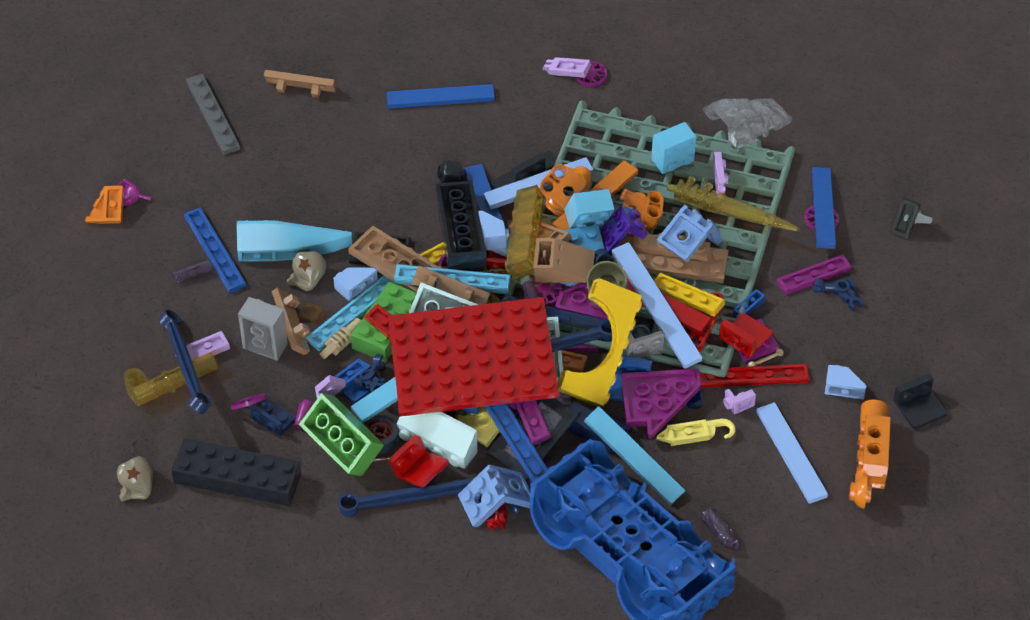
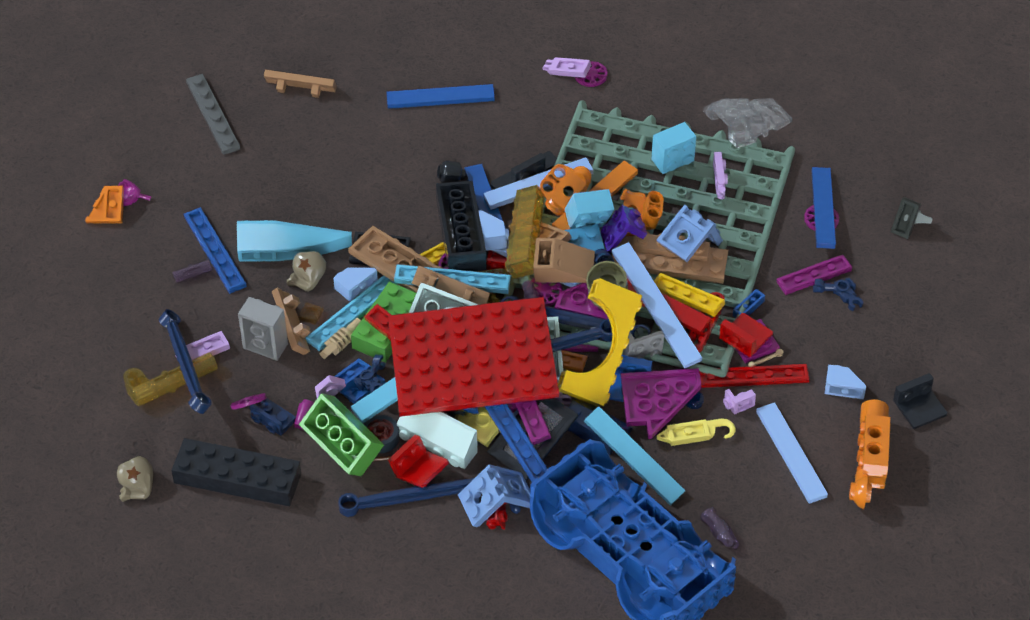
(722, 204): clear yellow piece -> none

